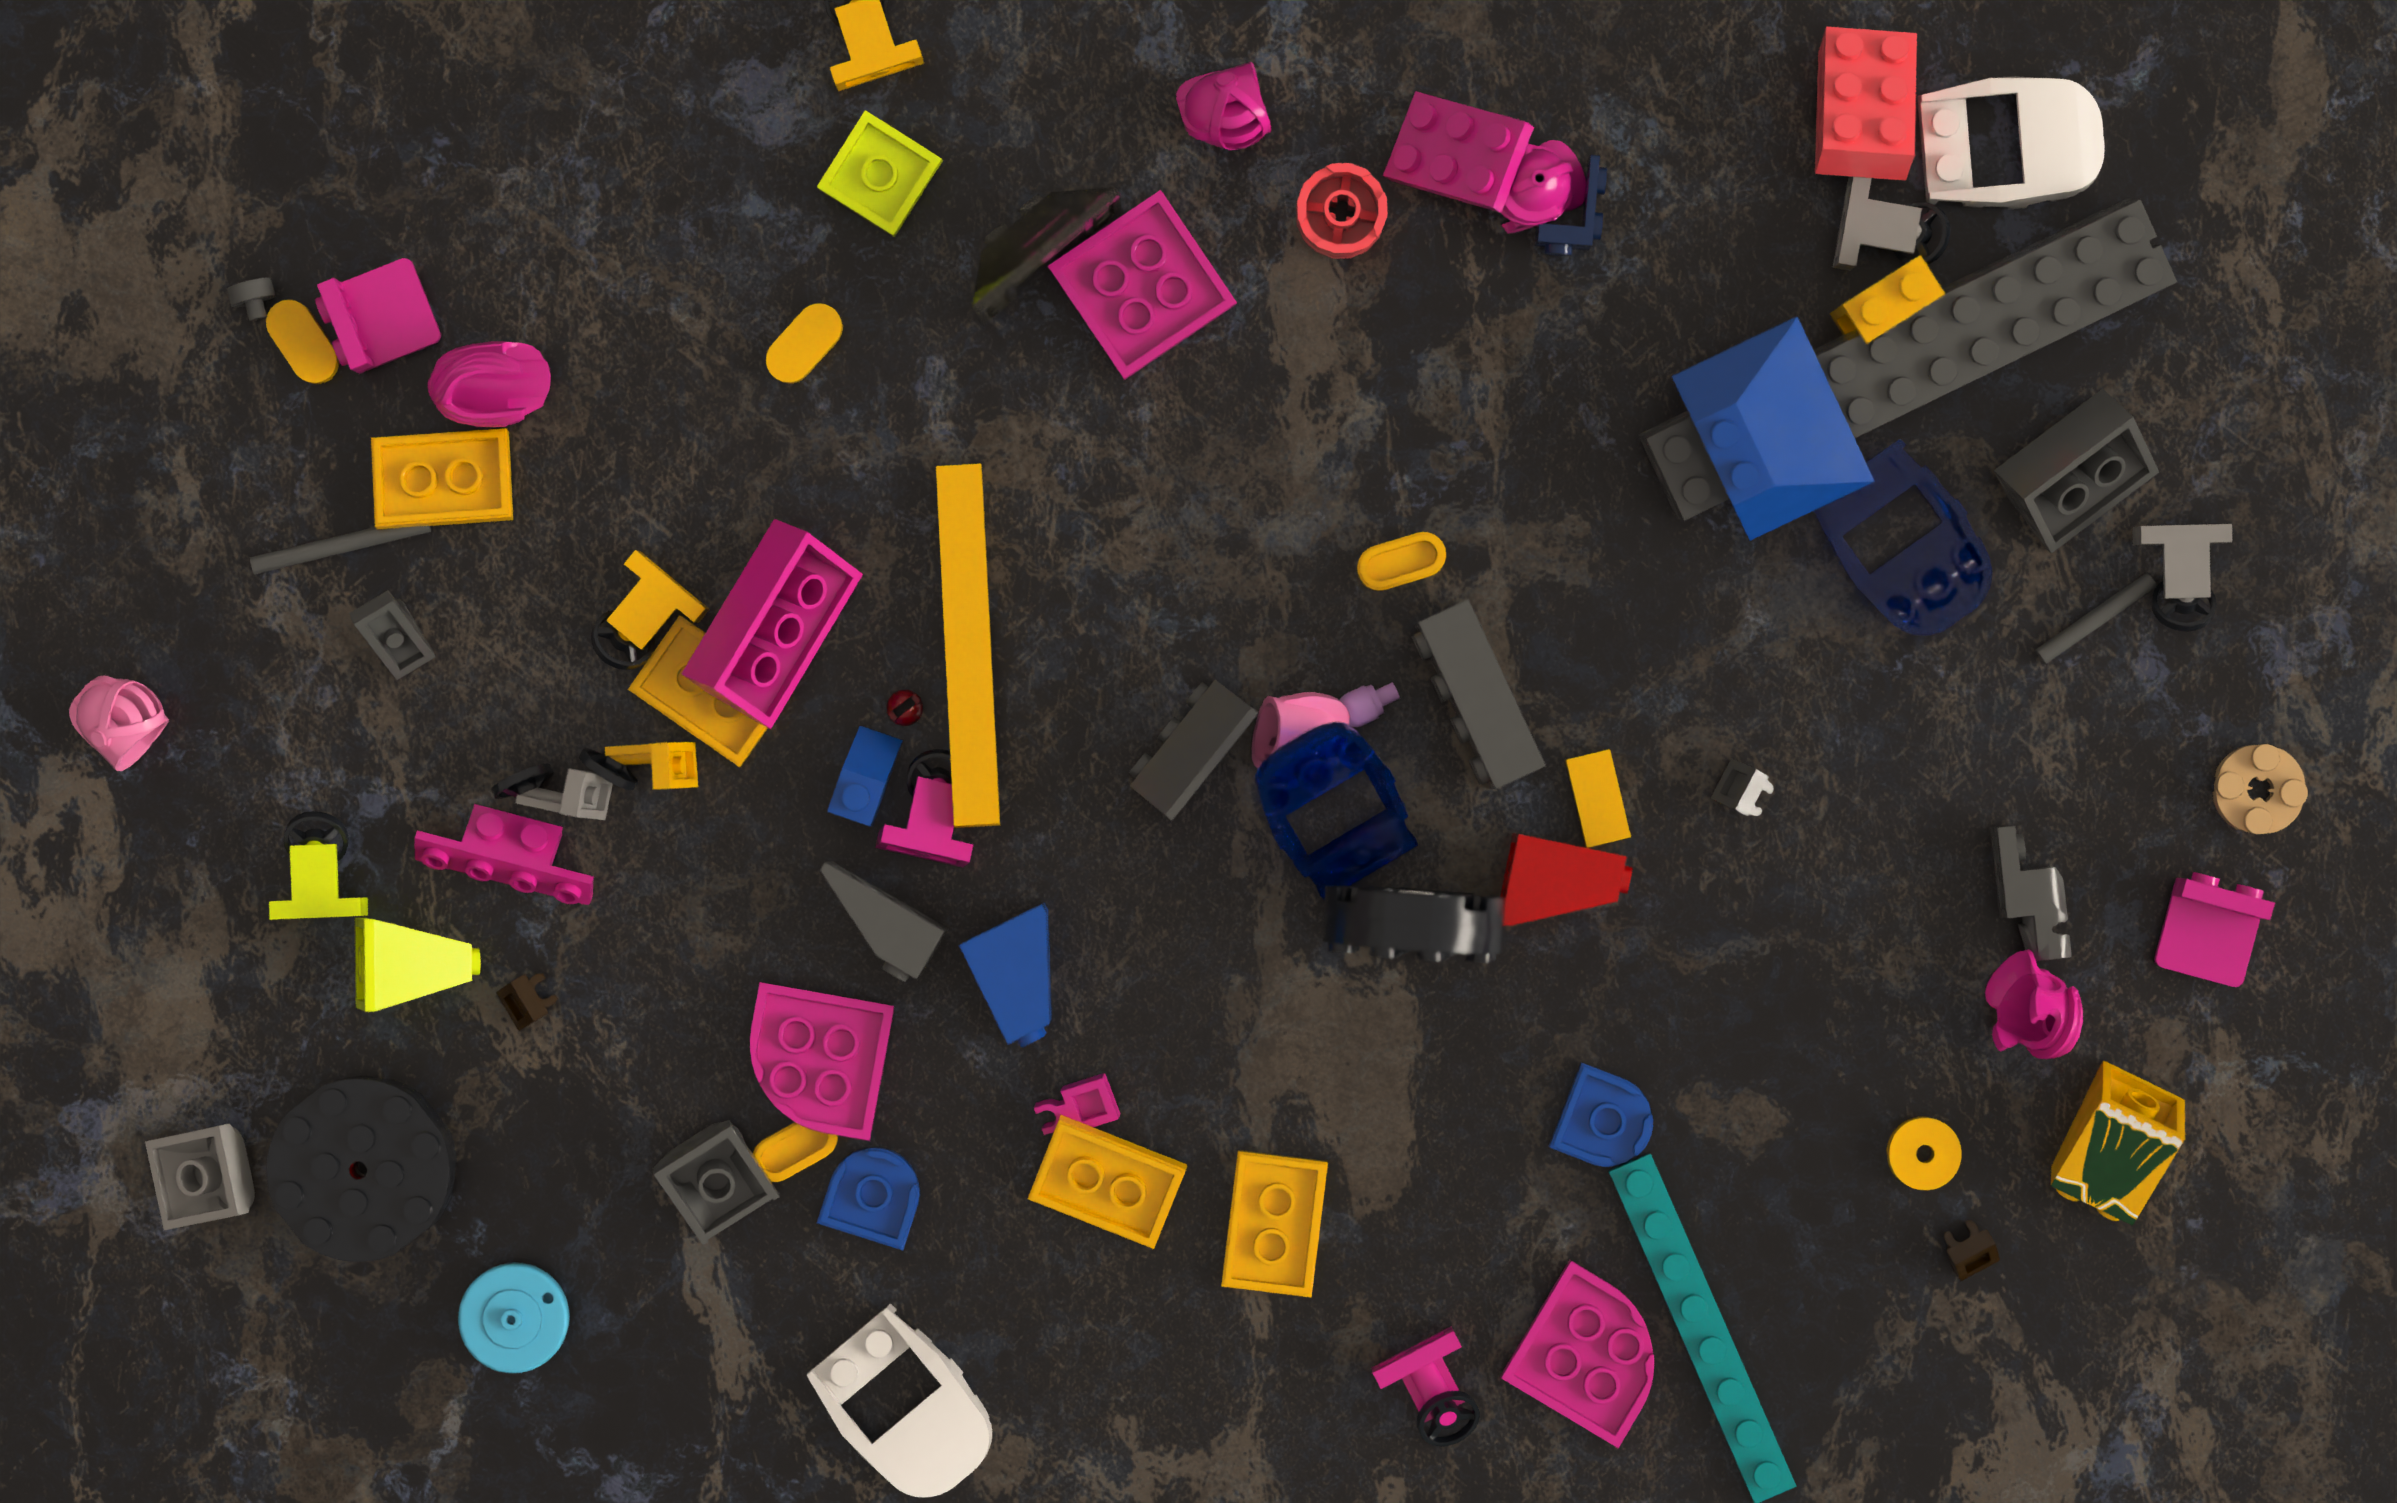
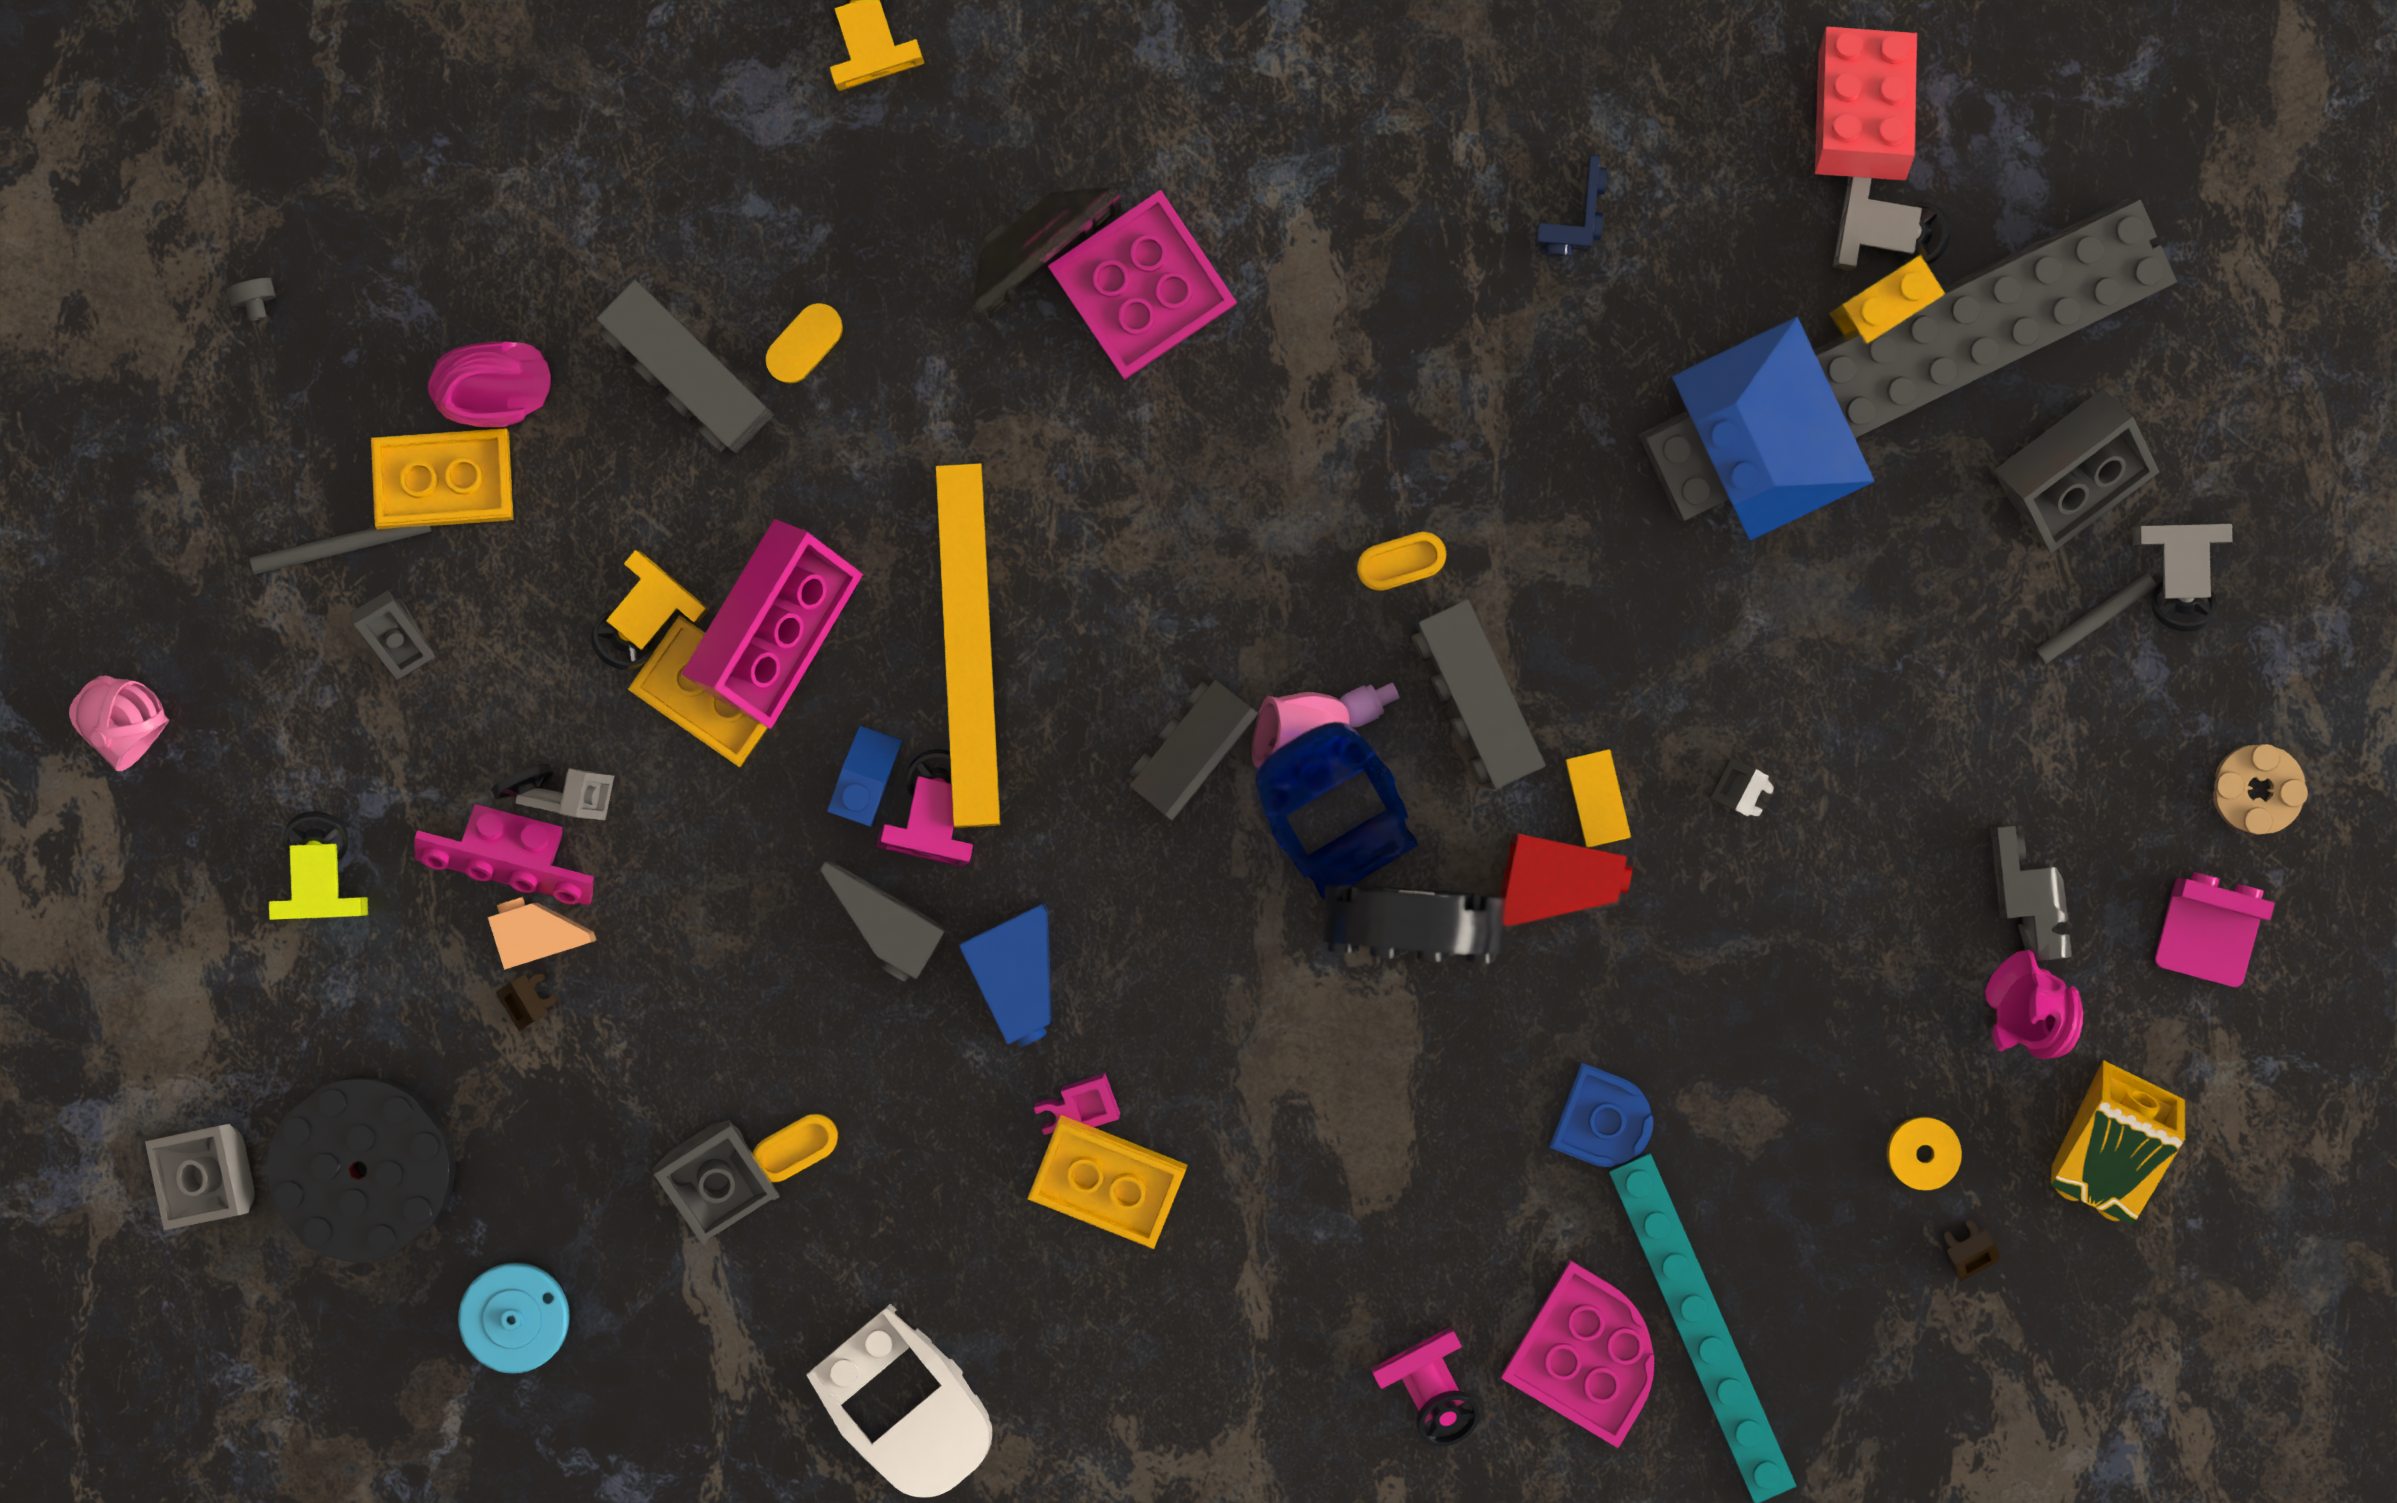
(302, 341): yellow tile -> none
(378, 315): dark pink bracket -> none
(406, 964): neon yellow slope -> none
(533, 932): none -> light nougat slope
(672, 764): yellow piece -> none
(681, 363): none -> dark grey brick
(820, 1057): dark pink plate -> none
(872, 1197): blue tile -> none
(879, 173): neon yellow plate -> none
(912, 714): dark red hinge -> none
(1224, 108): dark pink helmet -> none
(1274, 1223): yellow tile -> none
(1363, 197): coral brick -> none
(1458, 151): dark pink plate -> none
(1541, 202): dark pink helmet -> none
(1934, 577): clear blue slope -> none
(2056, 133): white slope -> none

